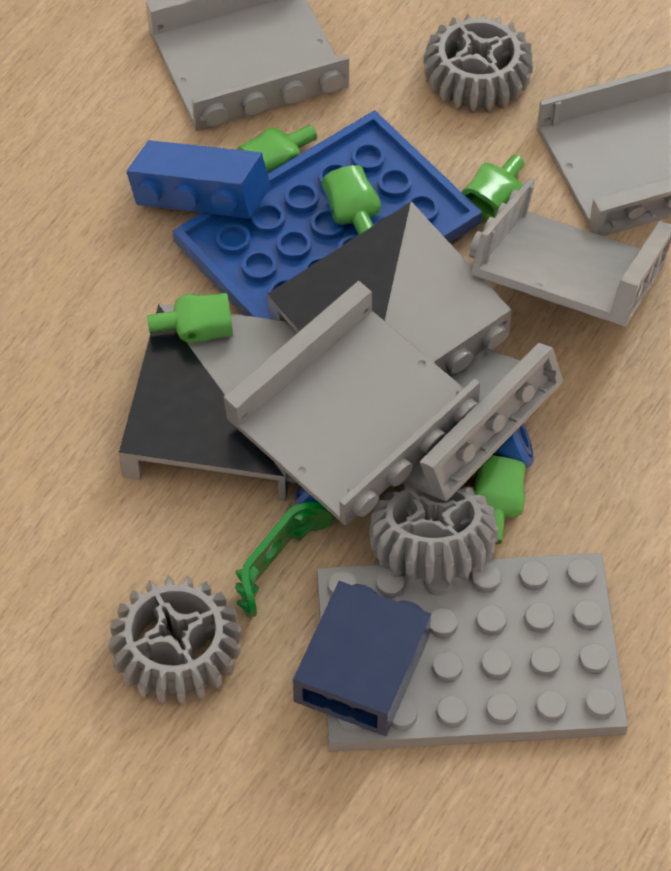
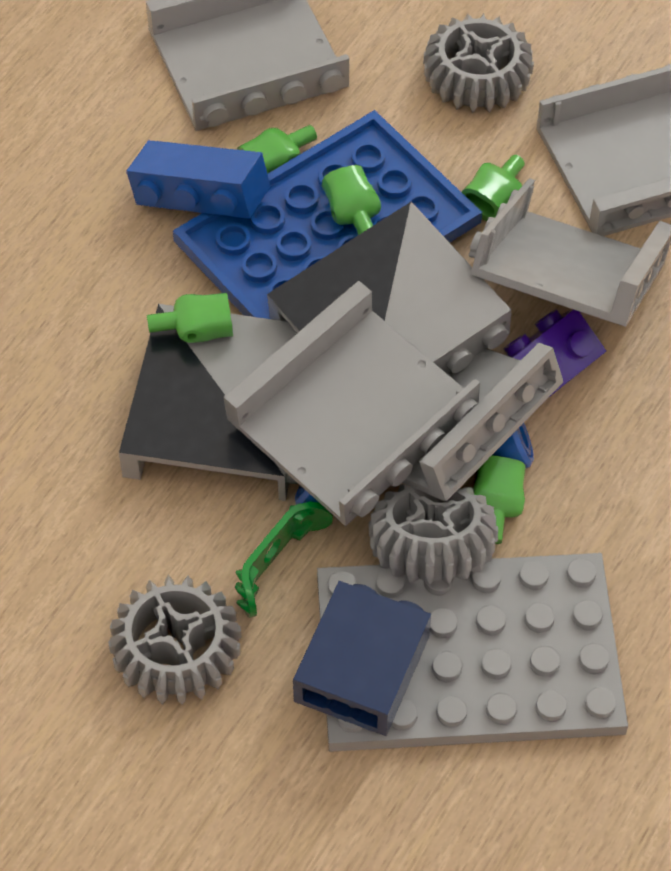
(569, 336): none -> dark purple bracket

